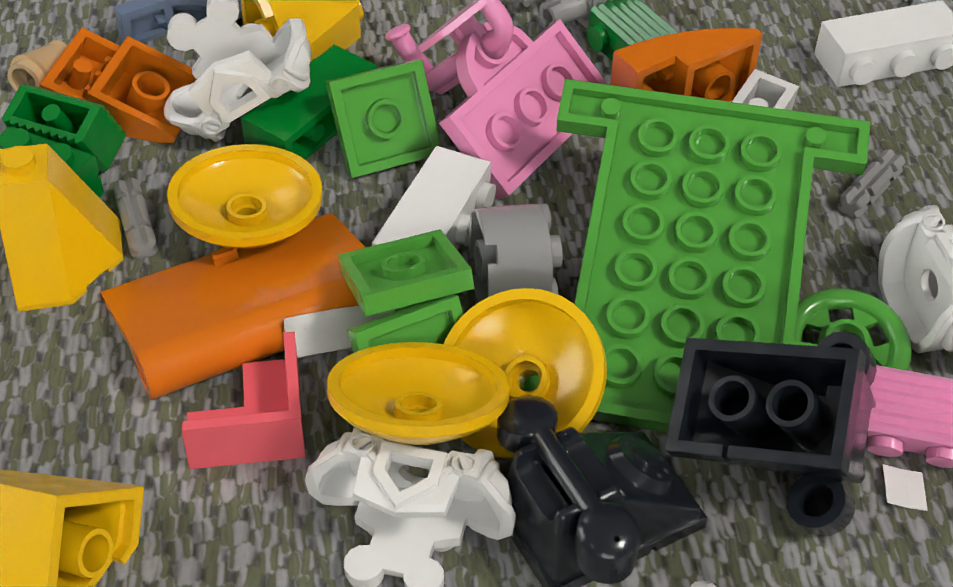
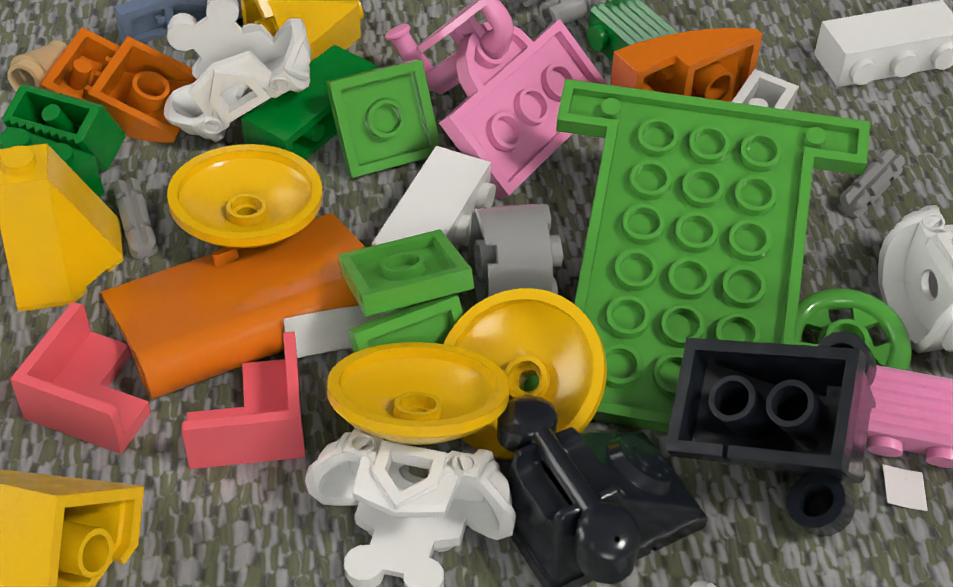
(69, 381): none -> coral panel

